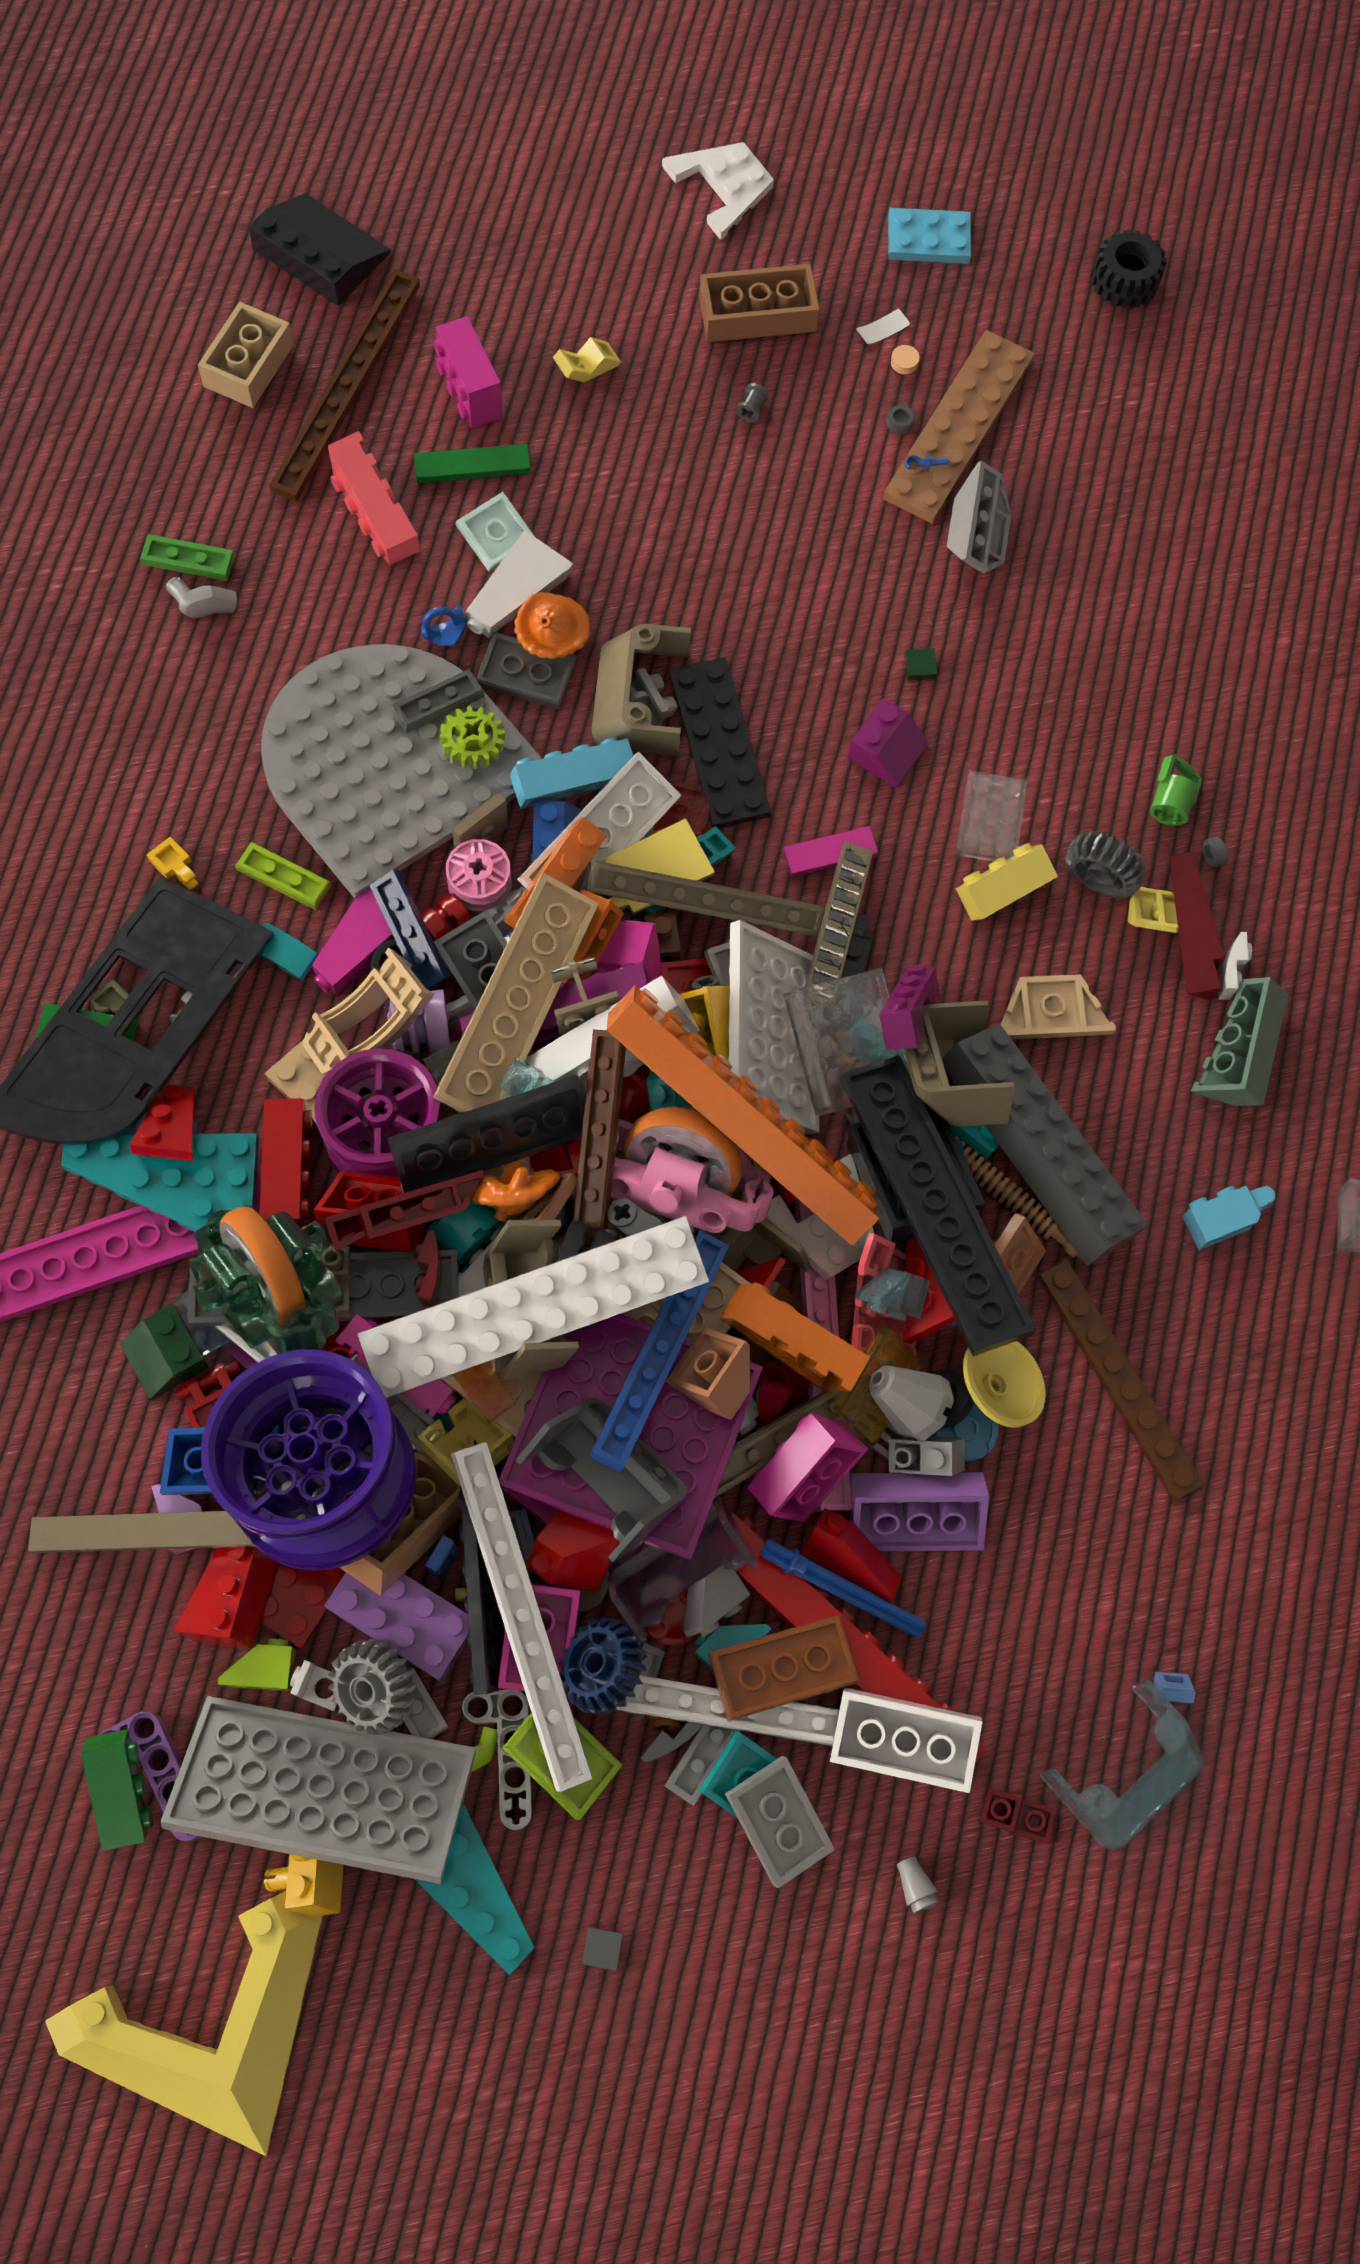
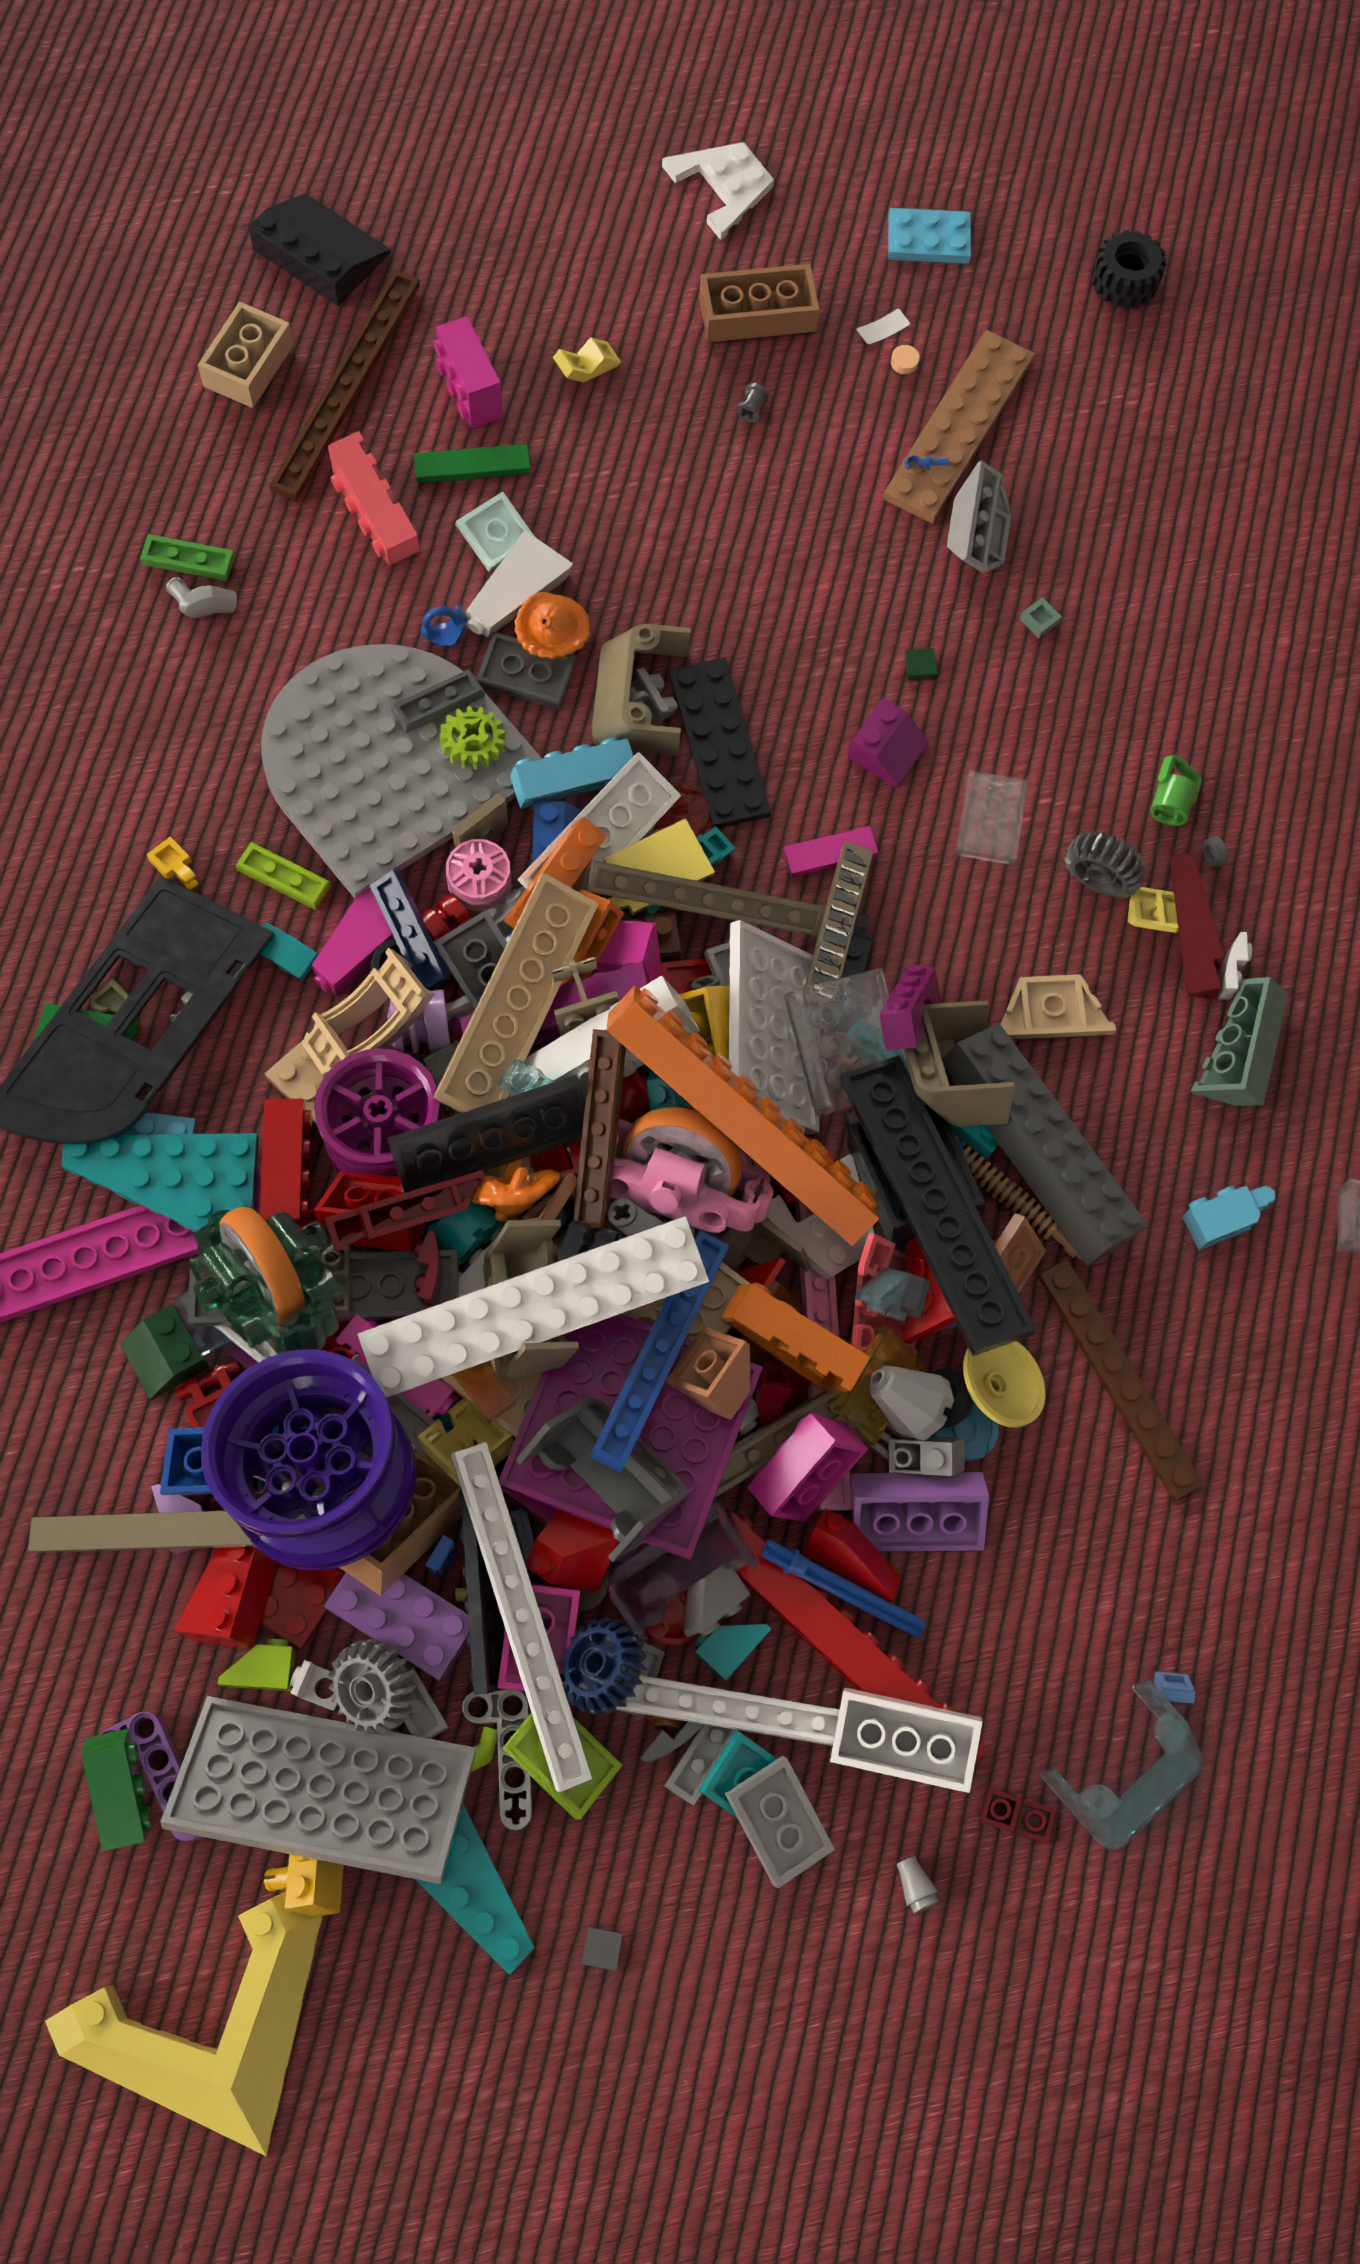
(168, 1125): red wing -> none
(783, 1667): dark orange tile -> none
(900, 419): dark grey tile -> none
(1006, 881): light yellow brick -> none
(1040, 617): none -> sand green plate

